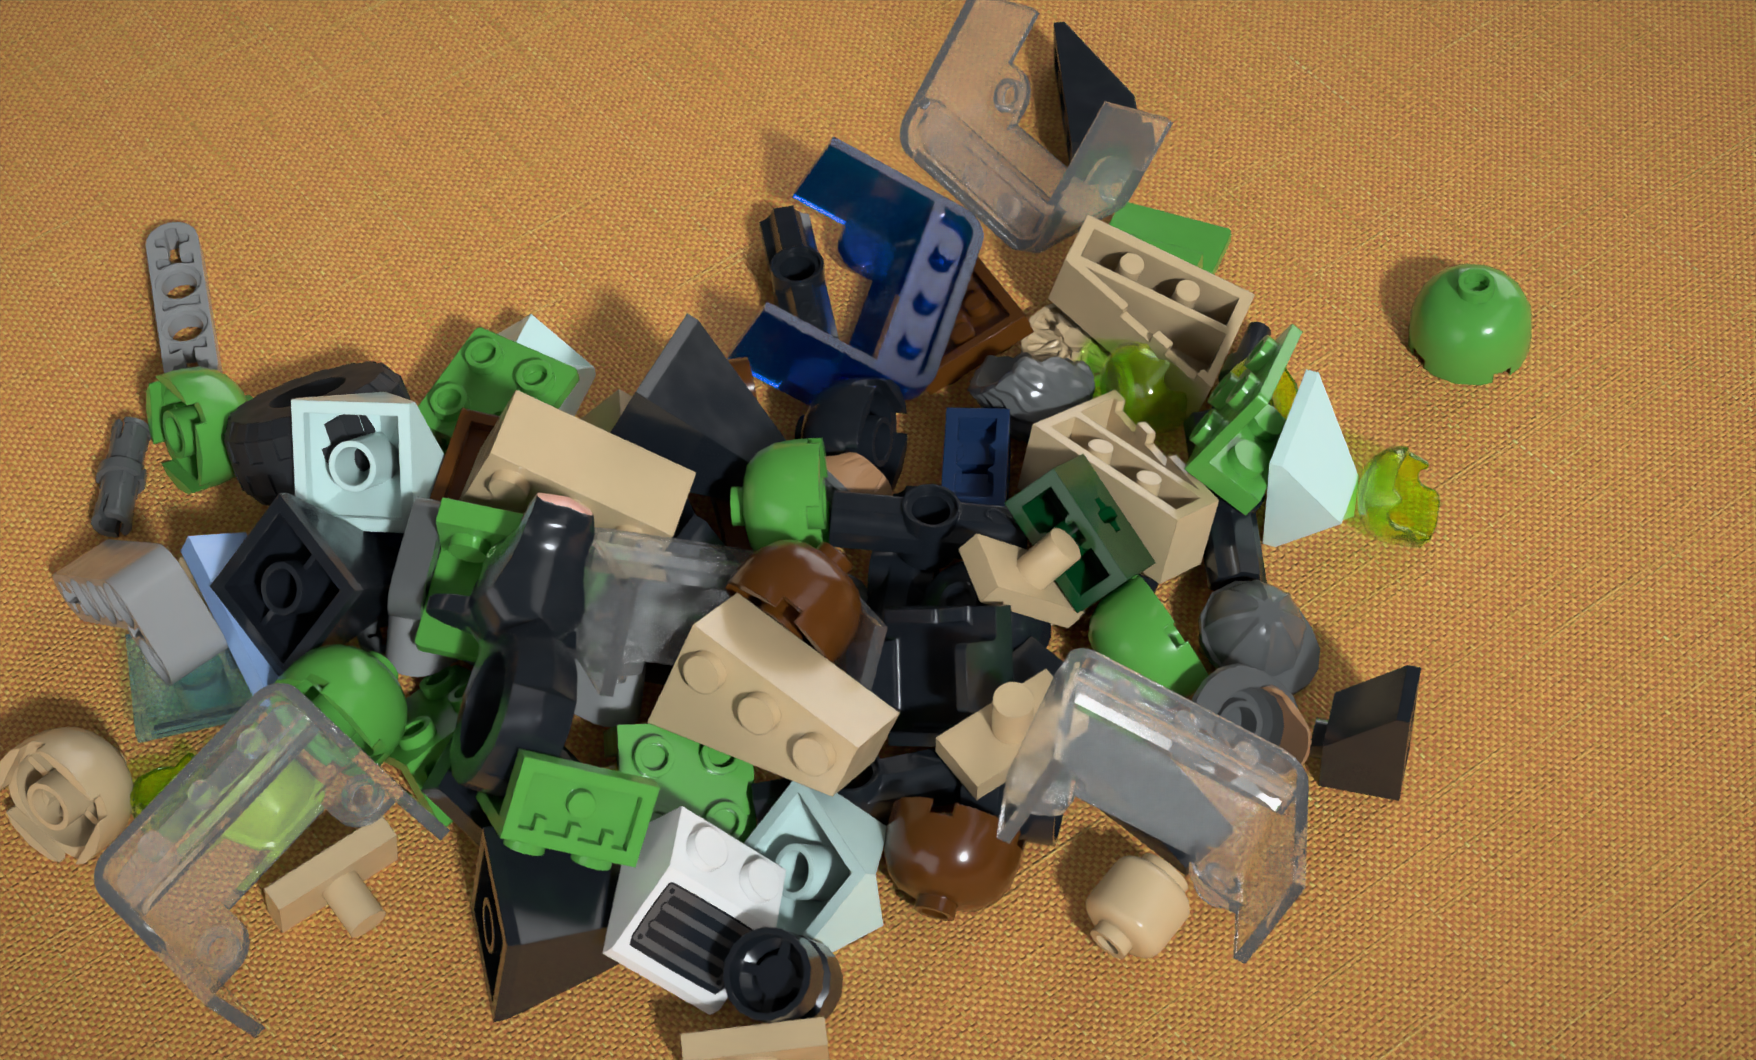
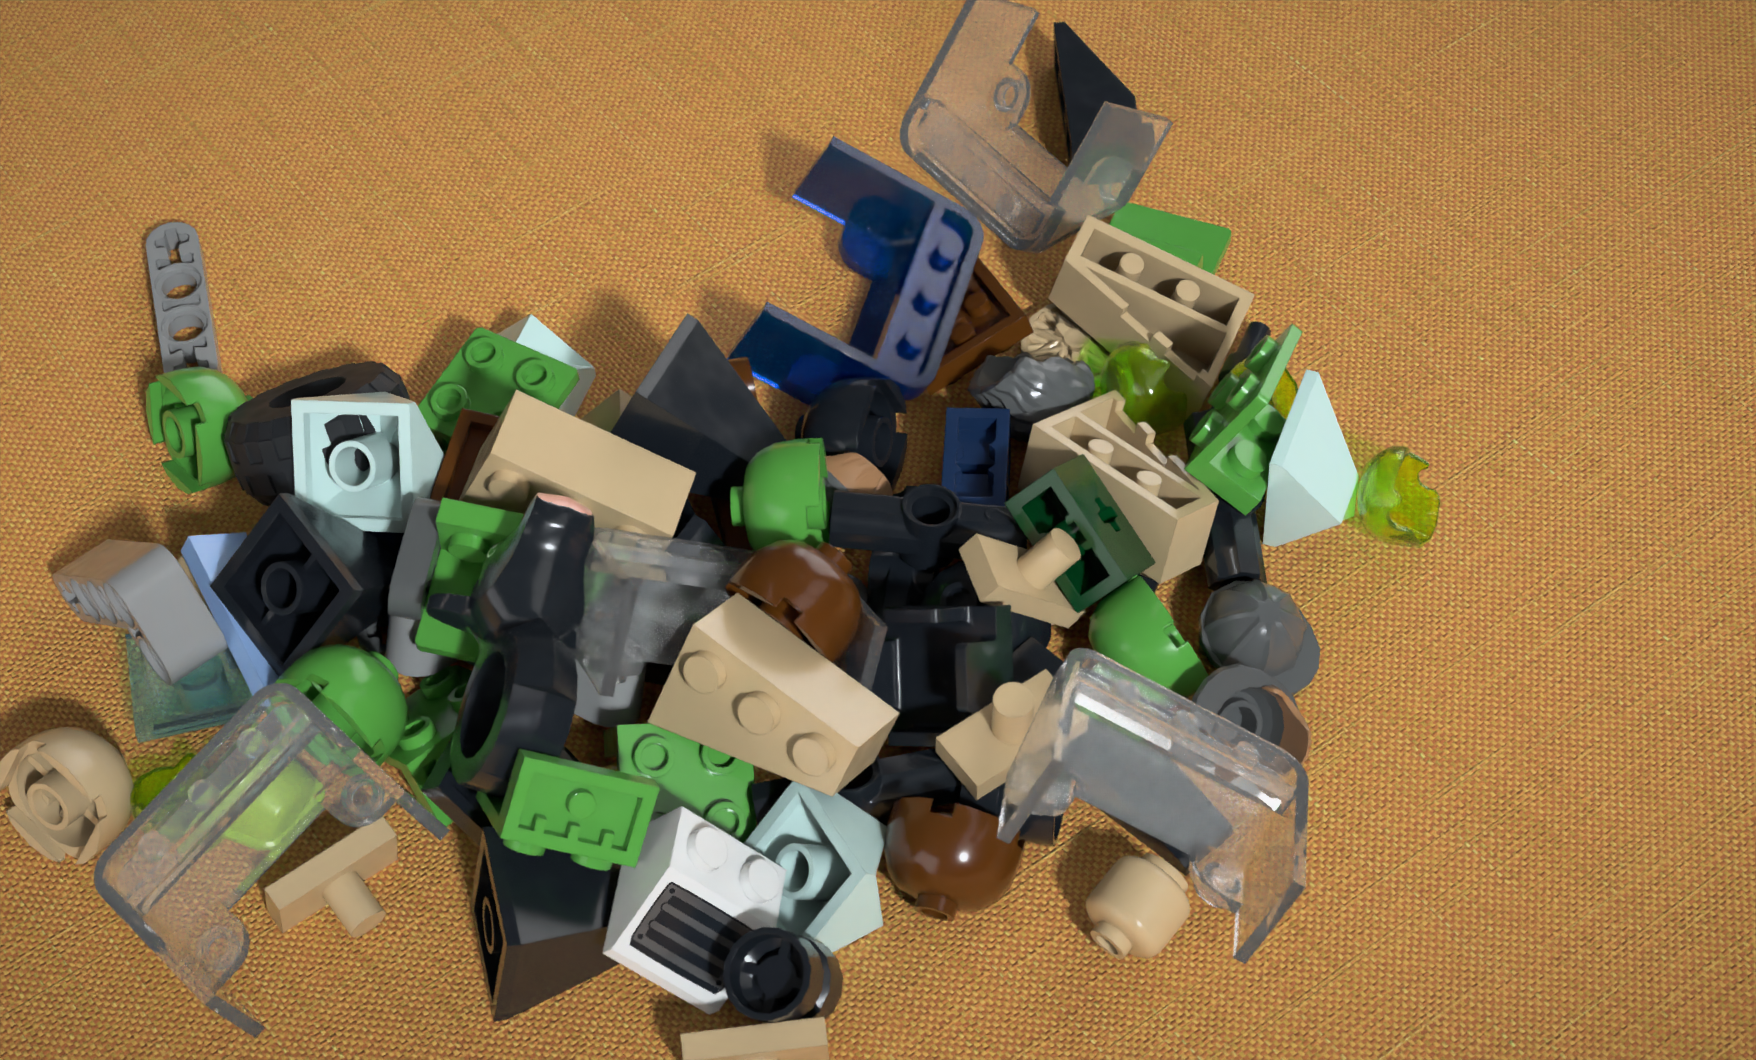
(121, 477): dark grey pin -> none
(797, 268): black piece -> none
(1368, 735): black slope -> none
(1470, 324): bright green cylinder -> none

